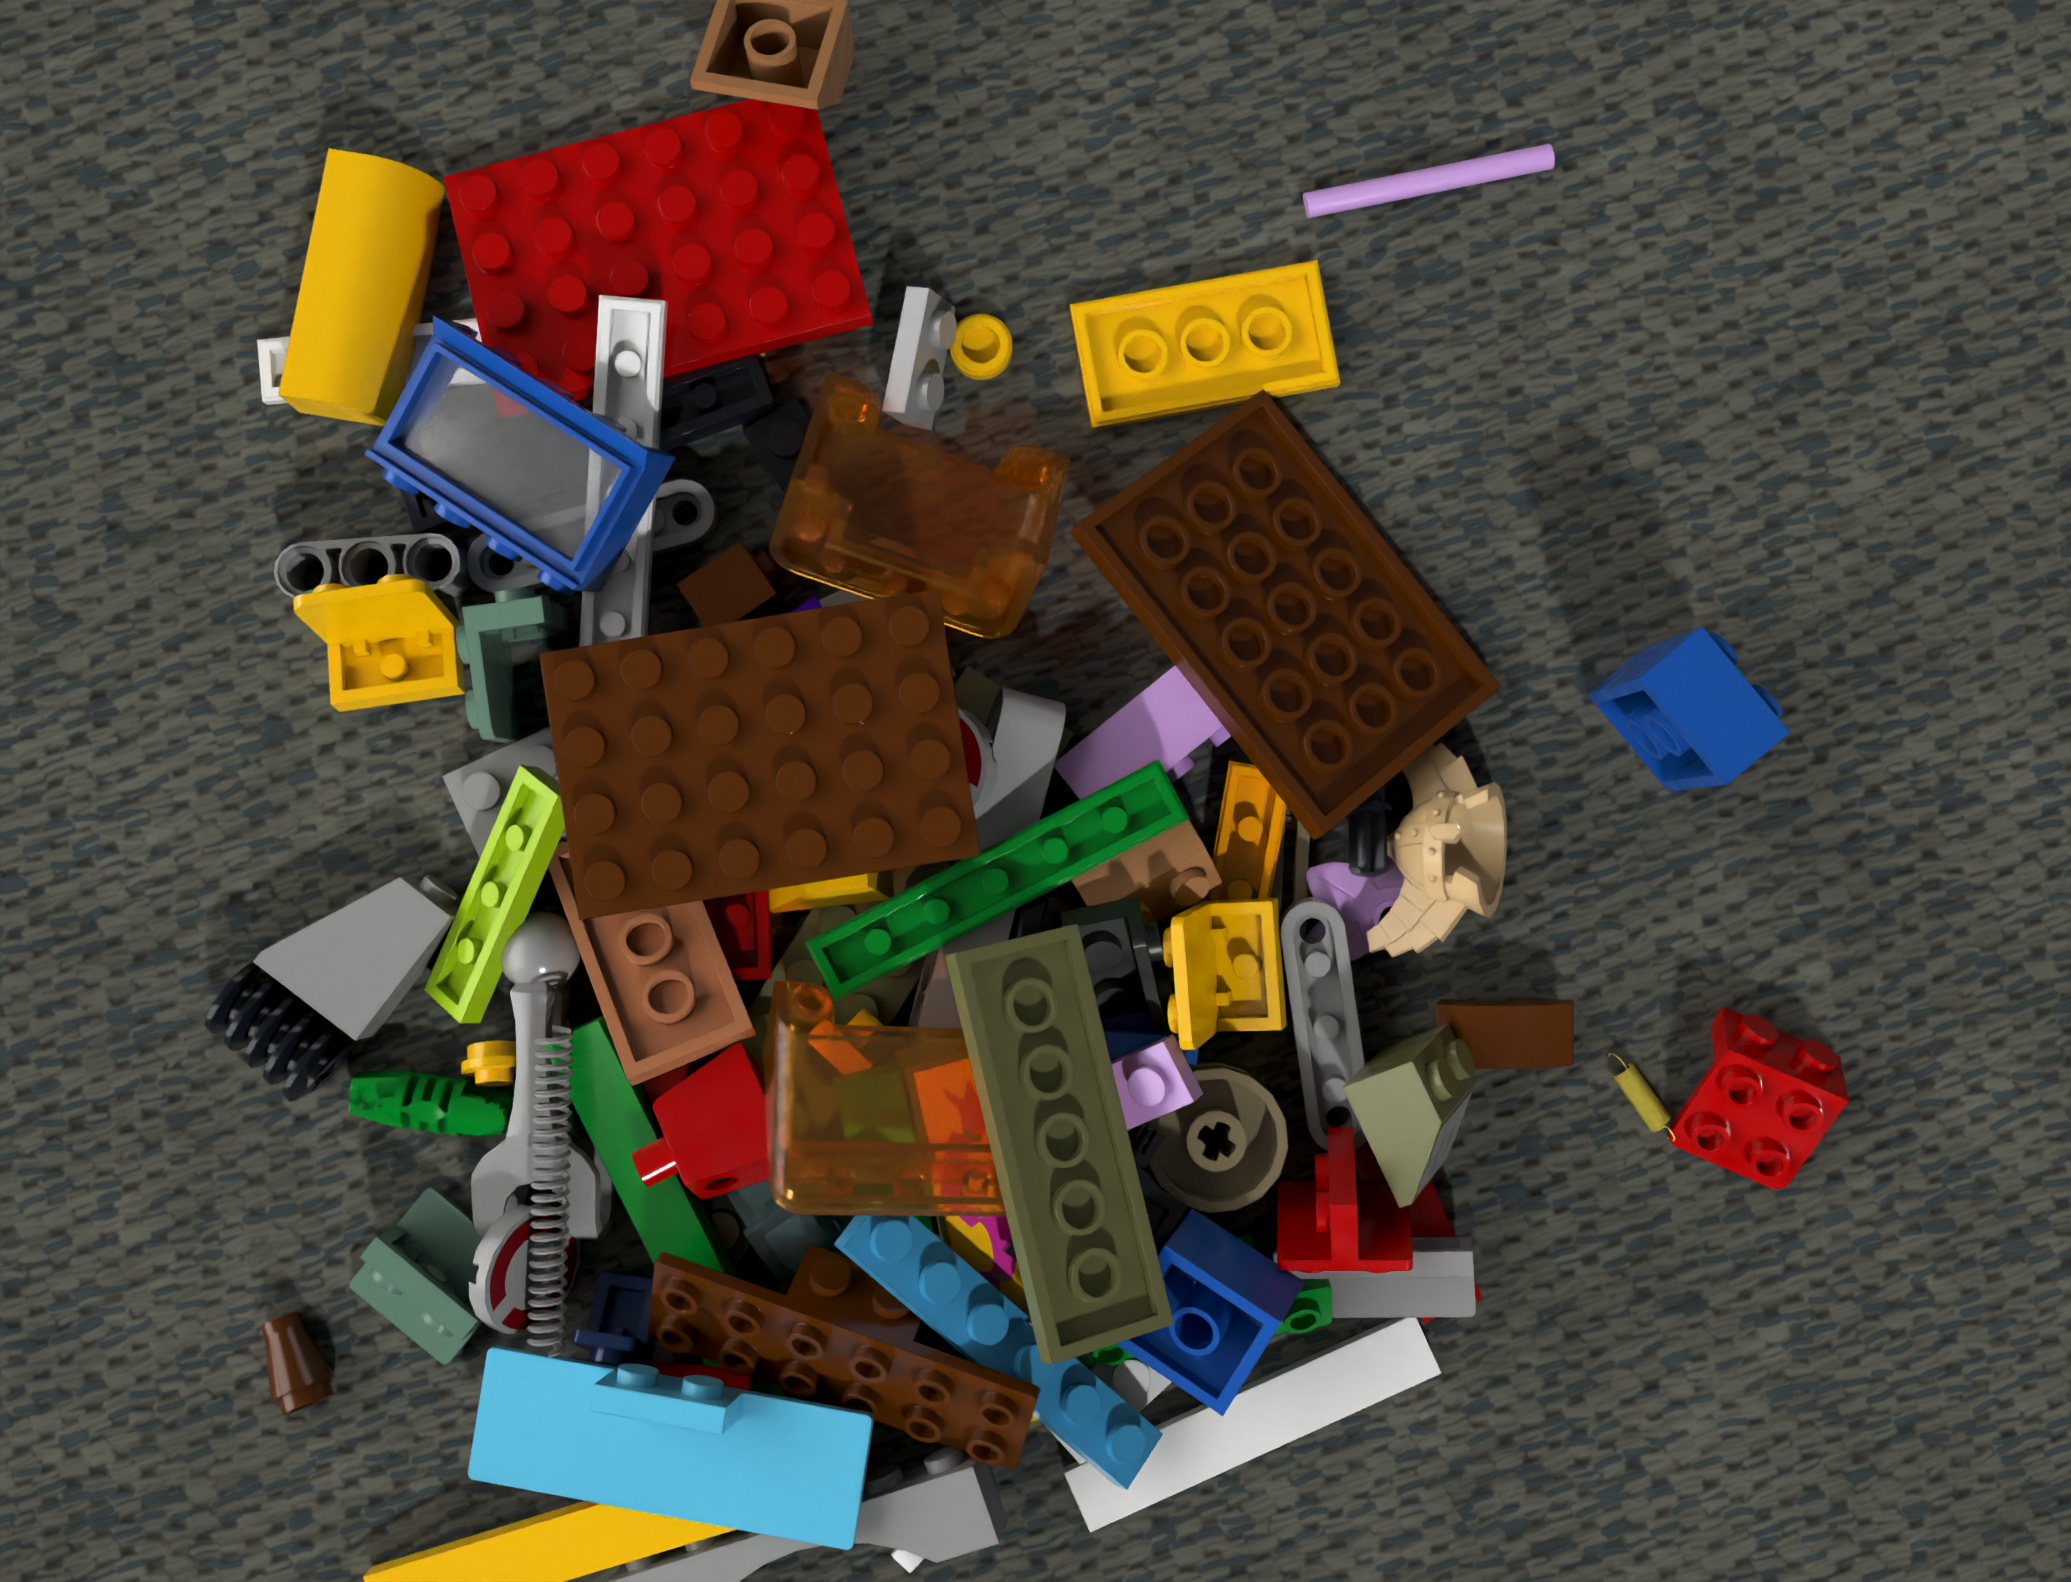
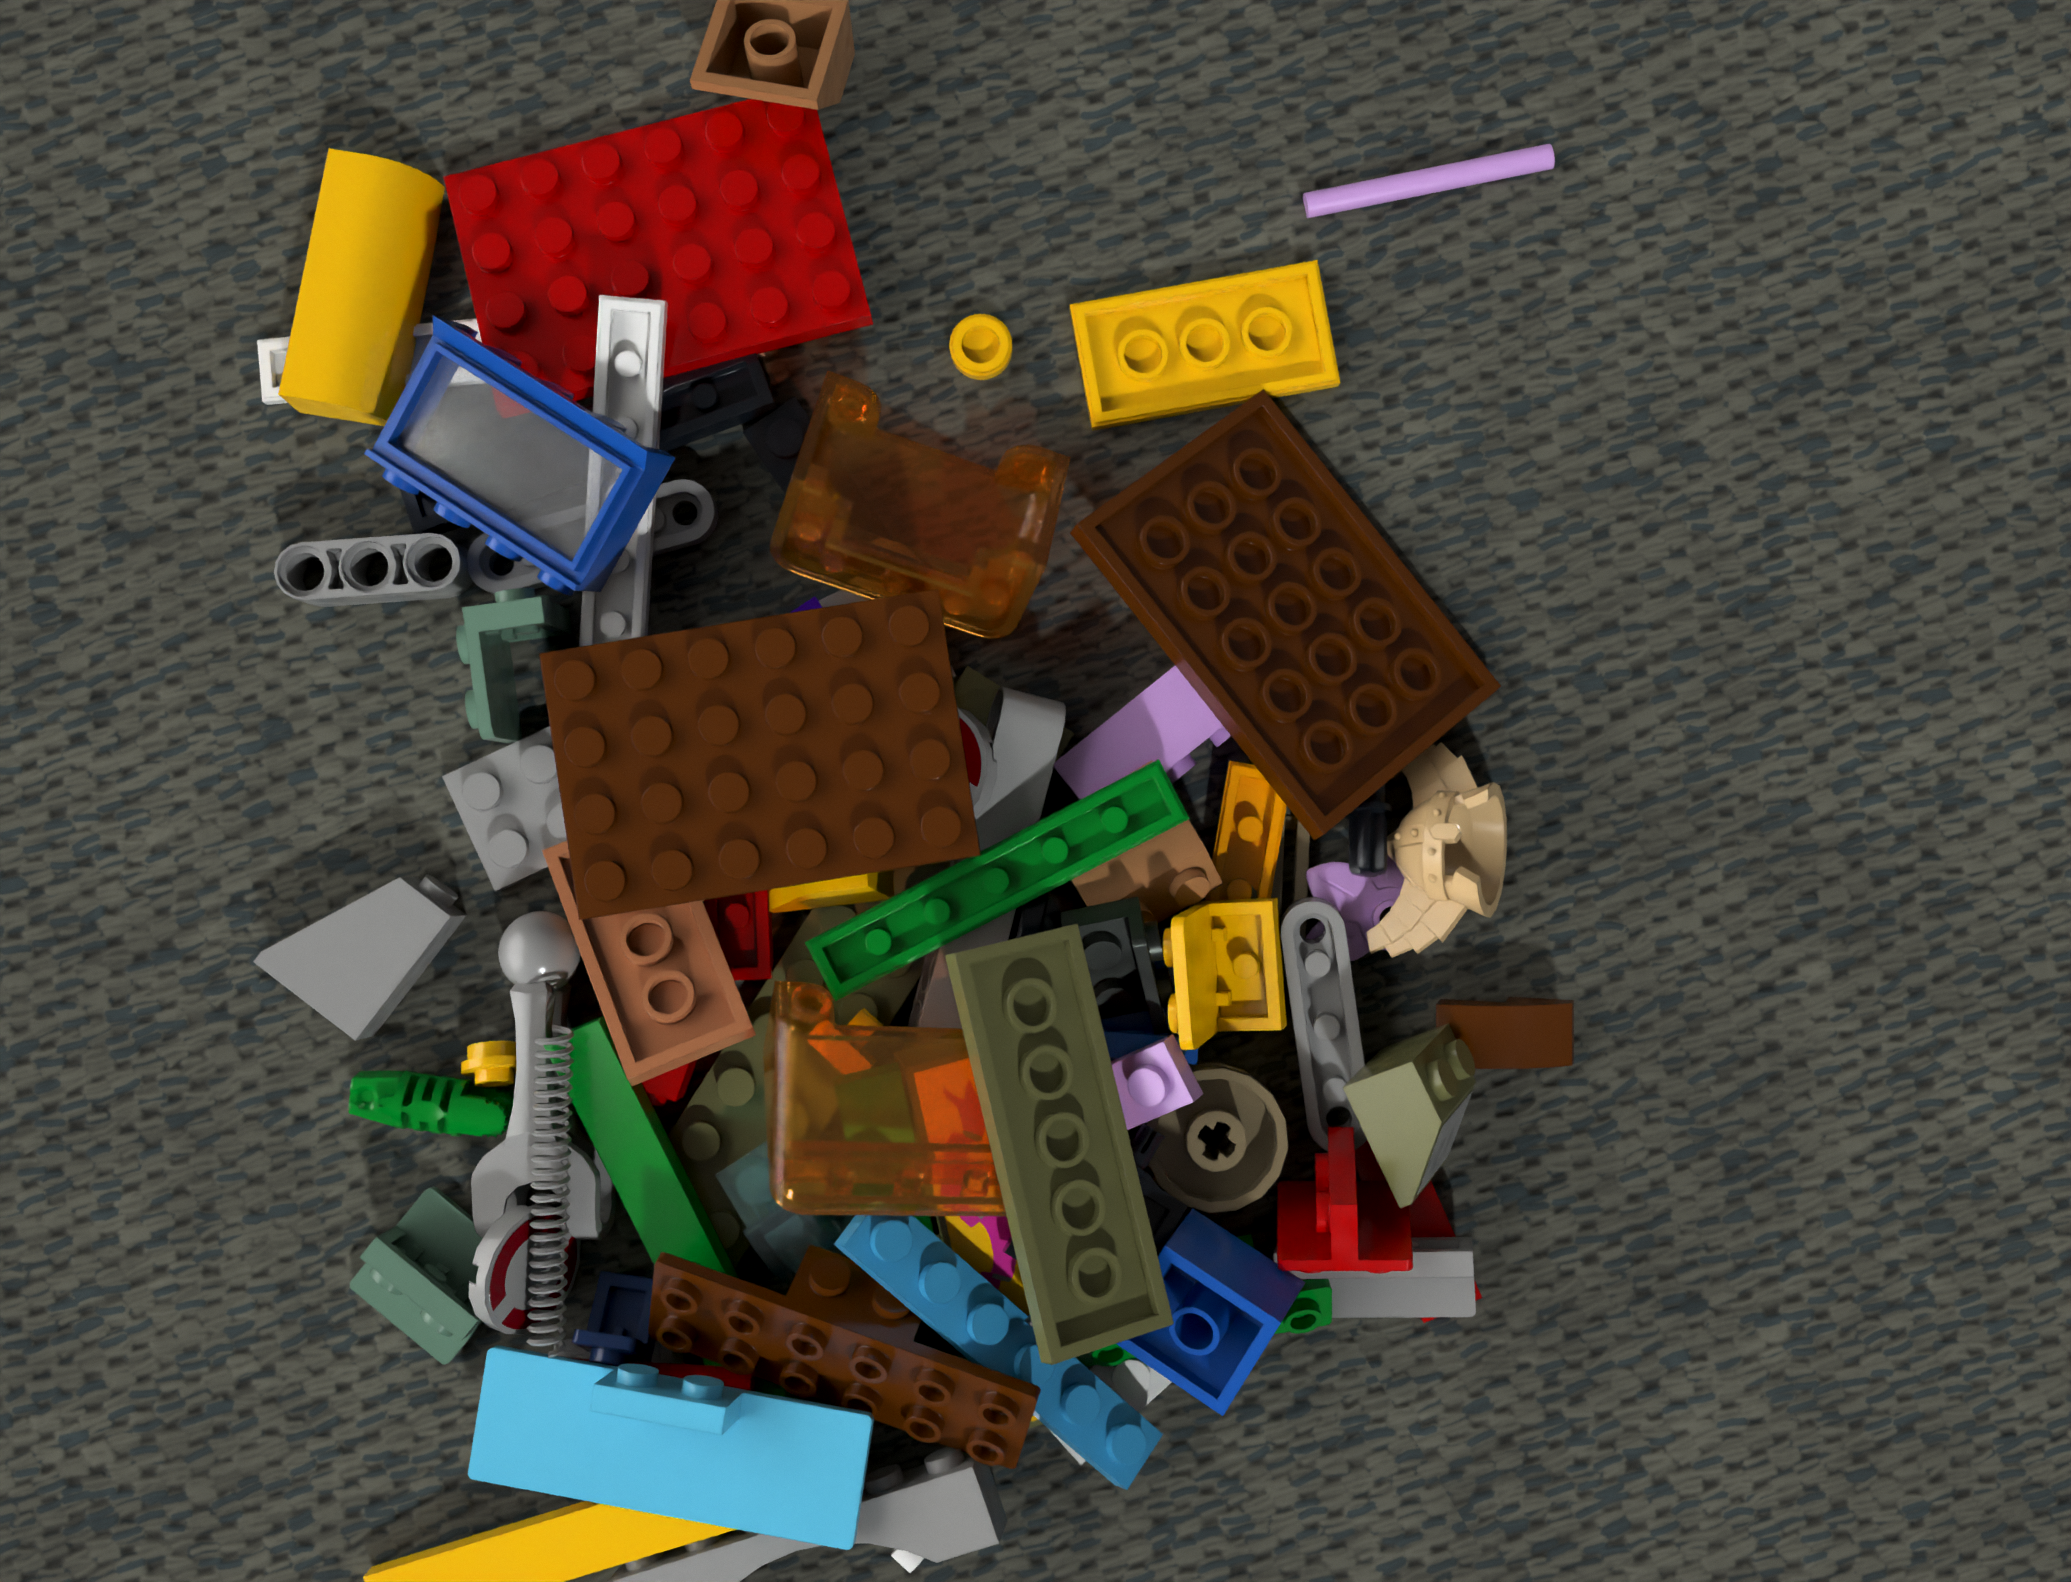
(274, 1034): black piece -> none
(295, 1365): reddish brown cone -> none
(384, 642): yellow bracket -> none
(498, 895): lime plate -> none
(711, 1128): red torso -> none
(733, 587): reddish brown brick -> none
(919, 358): light grey plate -> none
(1263, 1418): white tile -> none
(1642, 1098): light yellow piece -> none
(1690, 711): blue brick -> none
(1761, 1100): red bracket -> none

